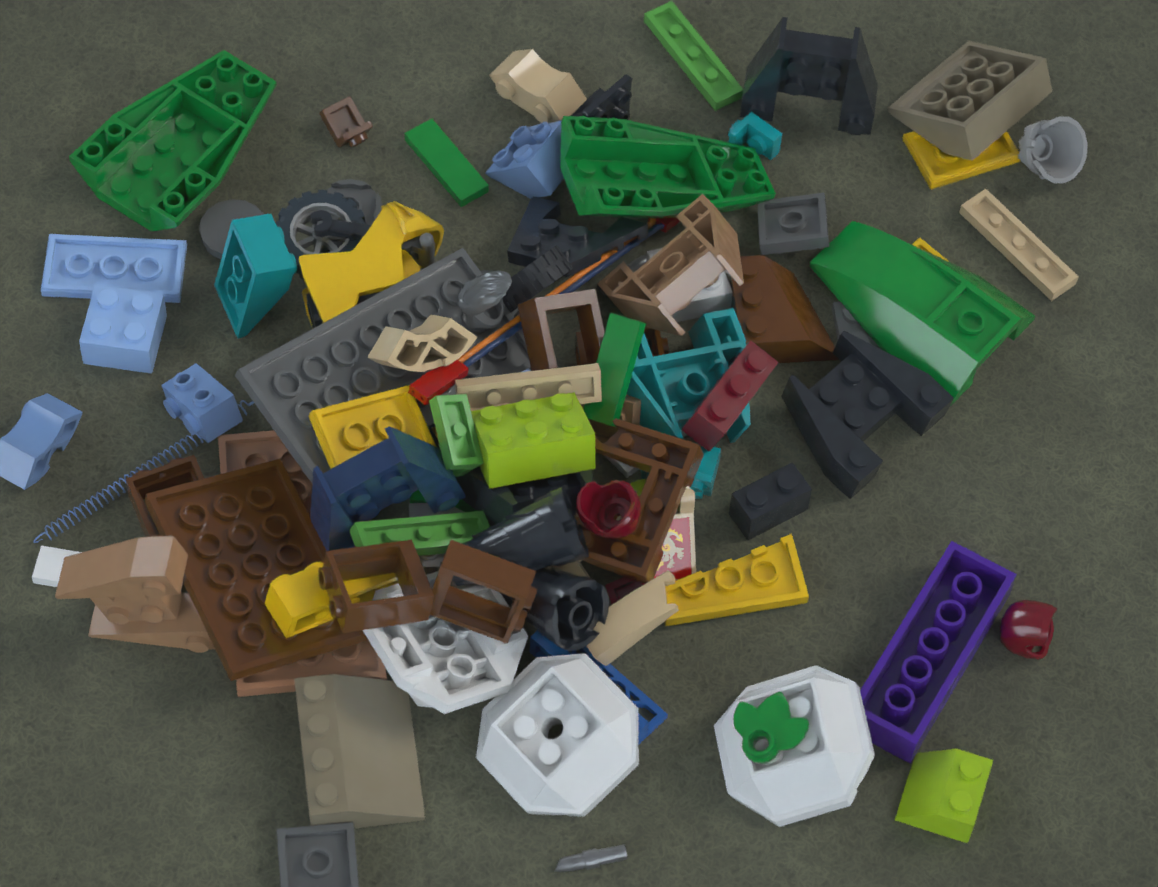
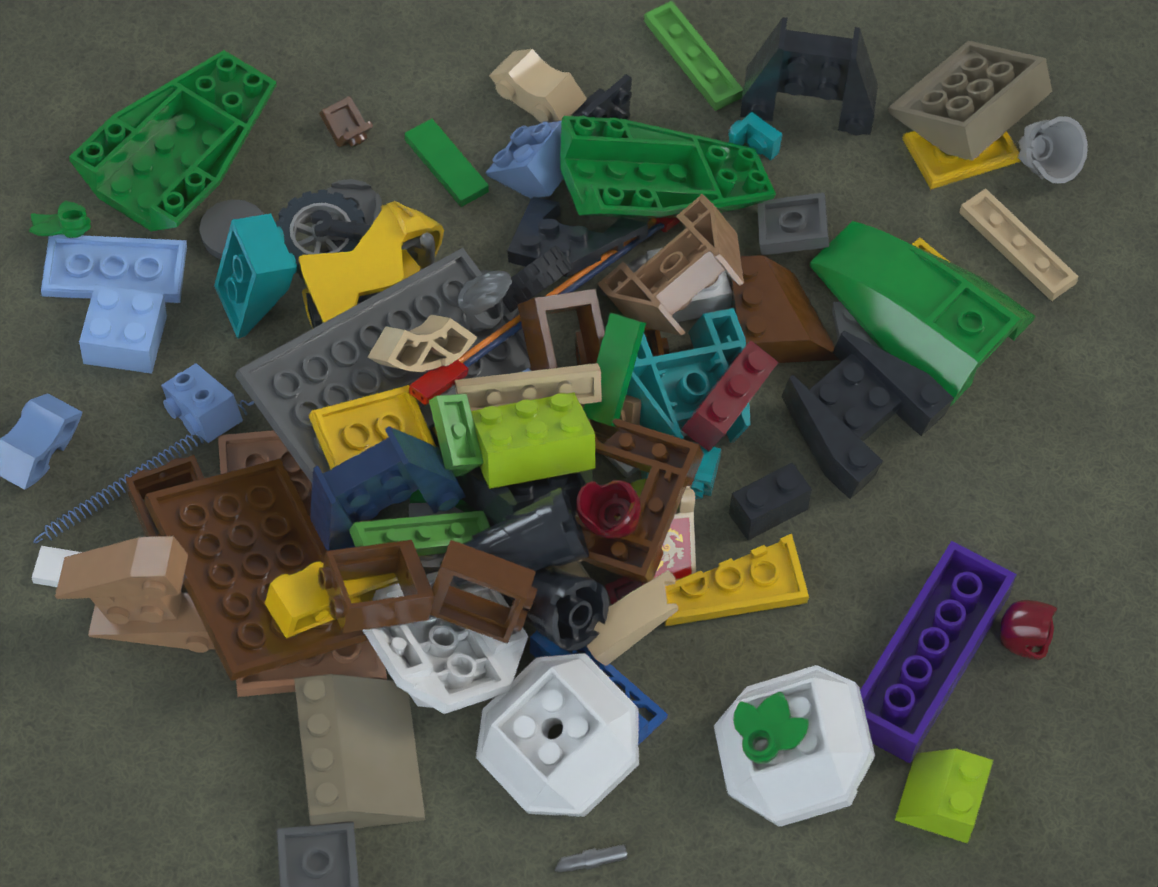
(69, 221): none -> green plate

